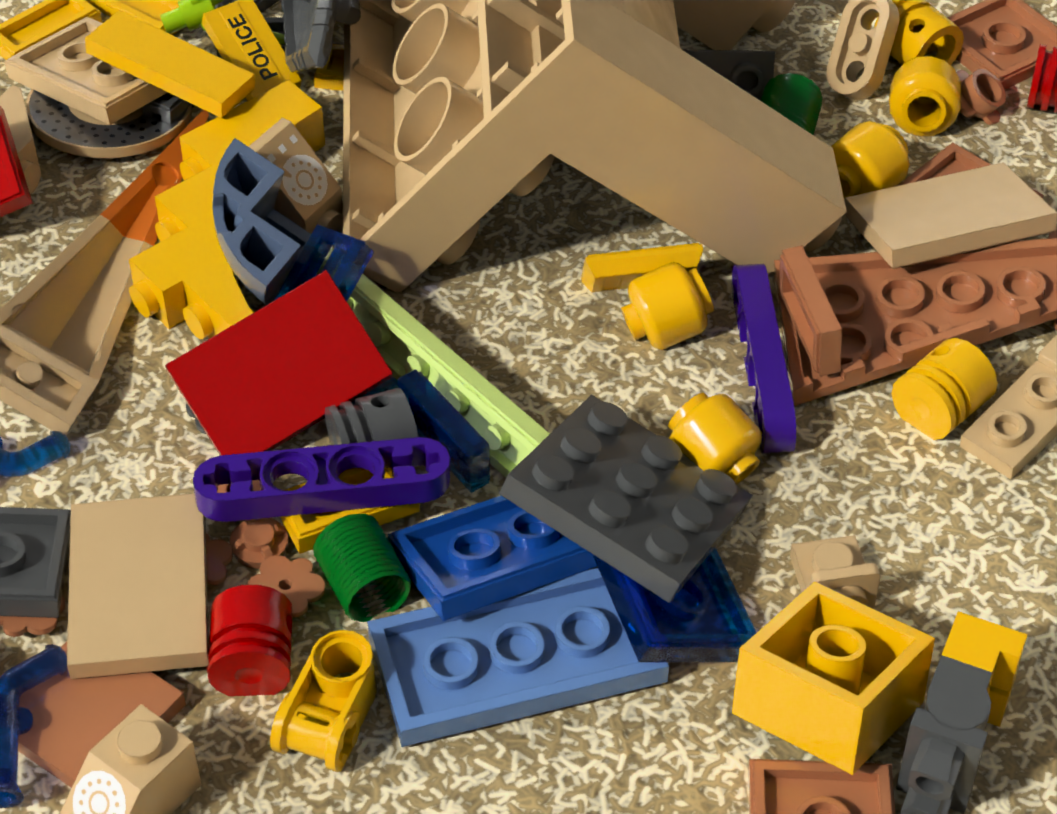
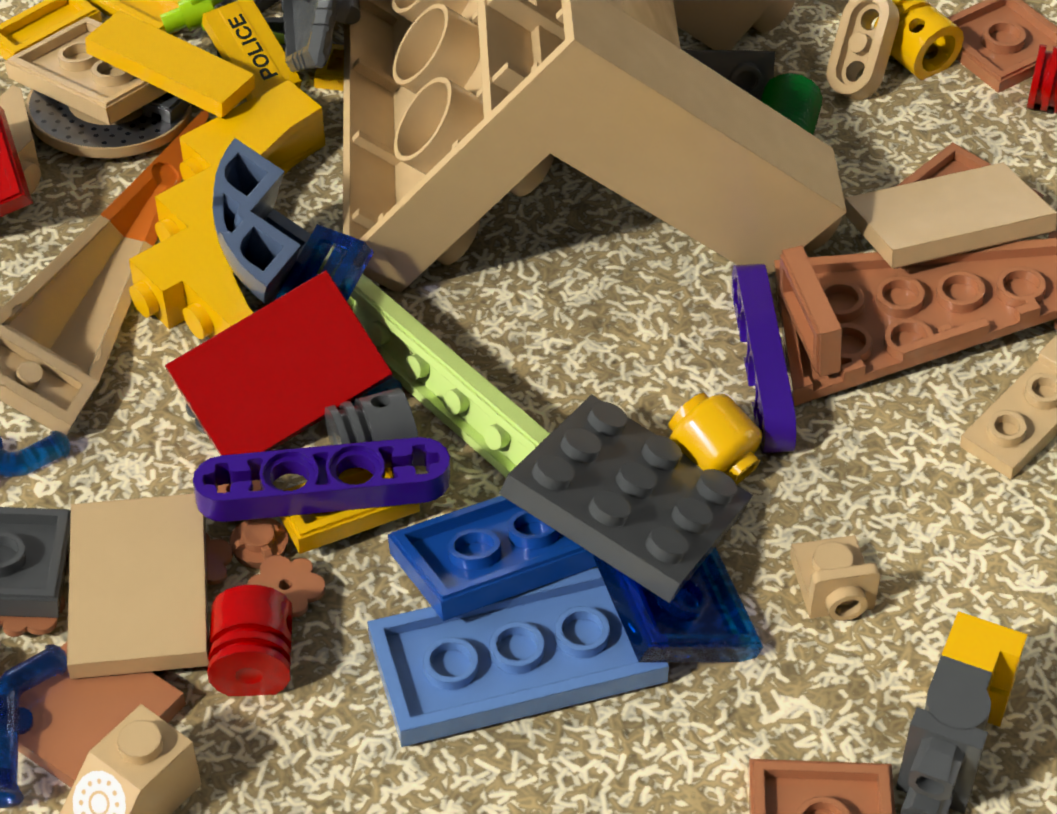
(307, 188): tan slope -> none
(326, 711): yellow piece -> none
(355, 553): green piece -> none
(442, 422): clear blue tile -> none
(619, 268): yellow tile -> none
(667, 306): yellow head -> none
(832, 676): yellow brick -> none
(870, 158): yellow head -> none
(925, 96): yellow head -> none
(945, 388): yellow piece -> none
(981, 95): nougat plate -> none

